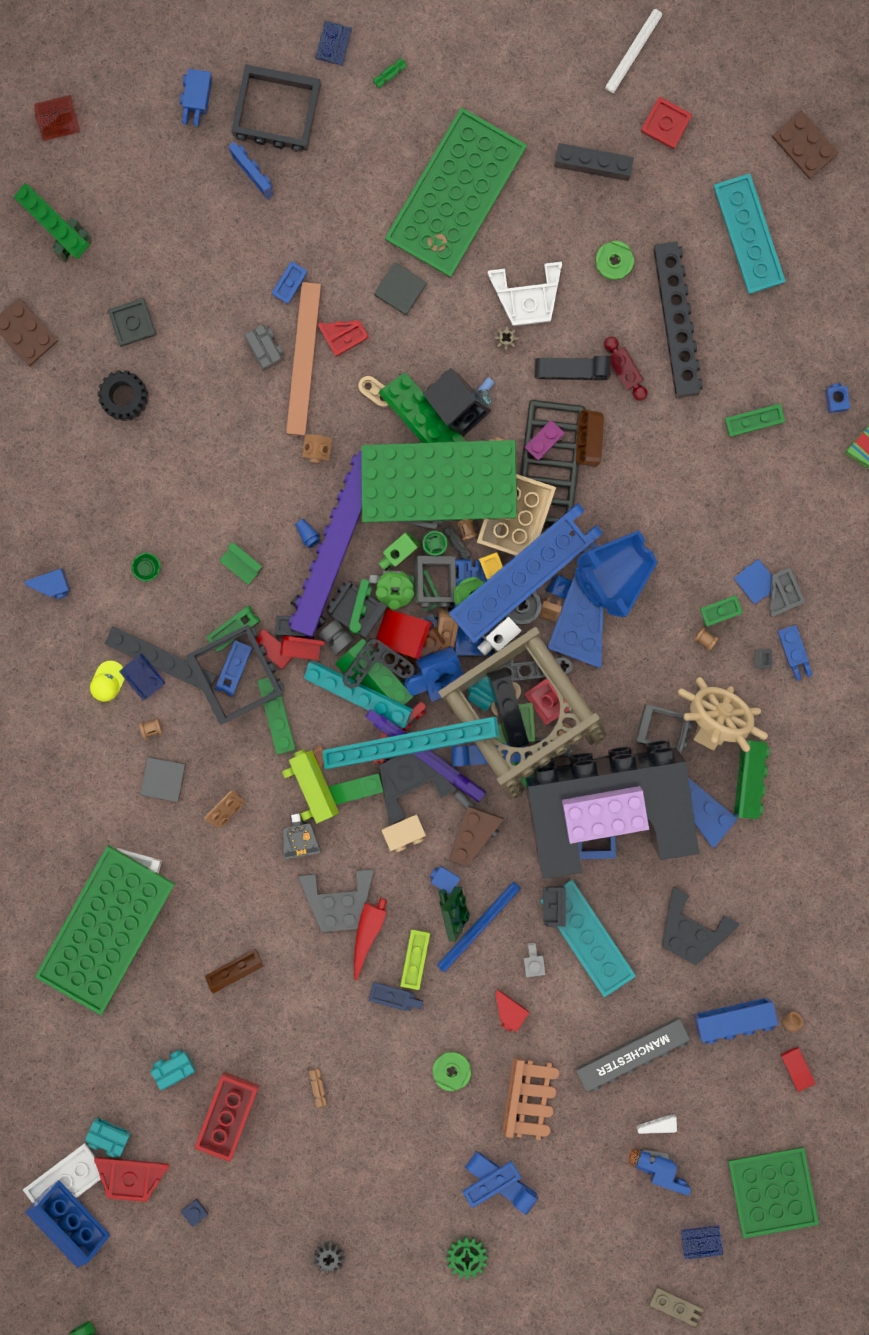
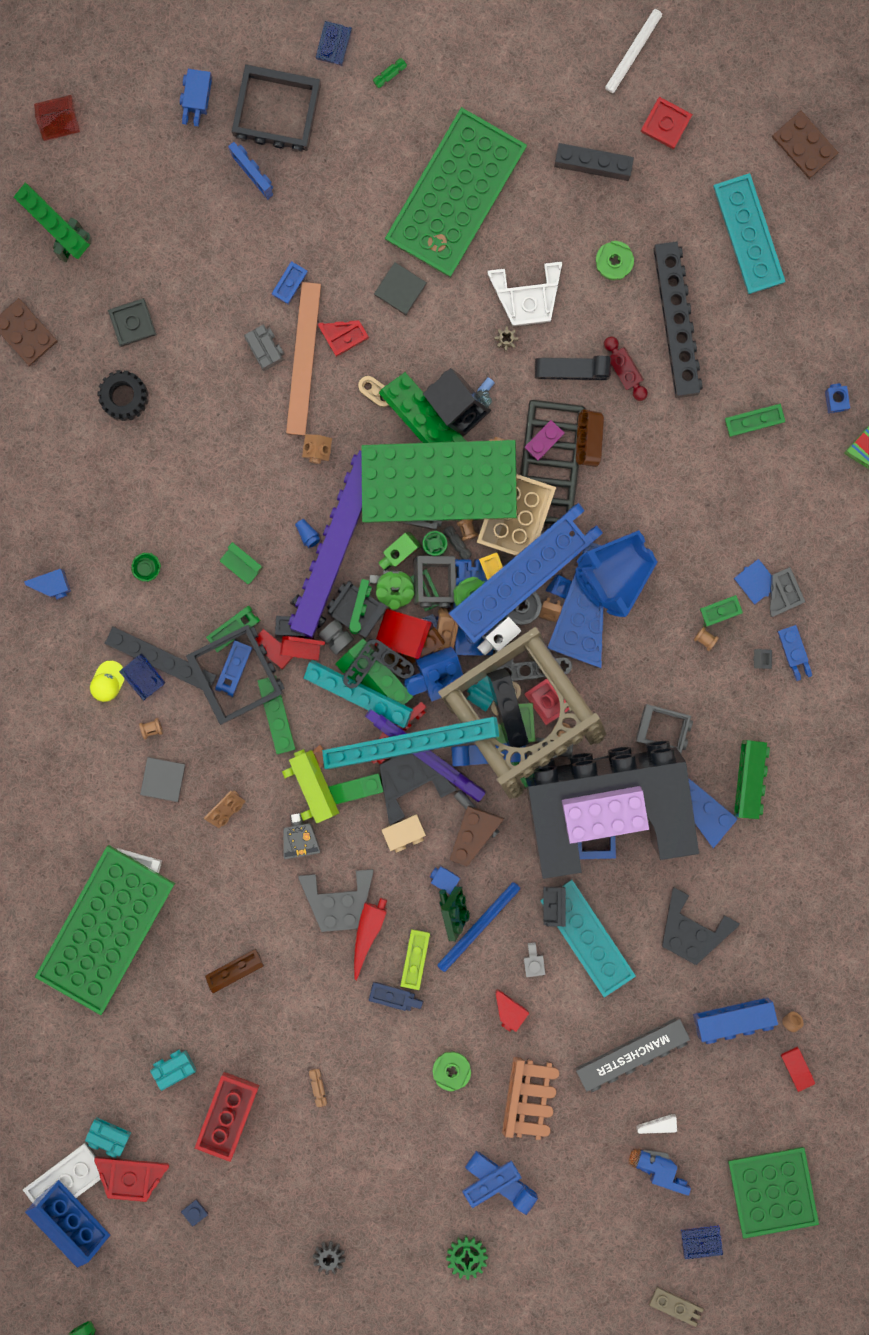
(719, 719): tan piece -> none

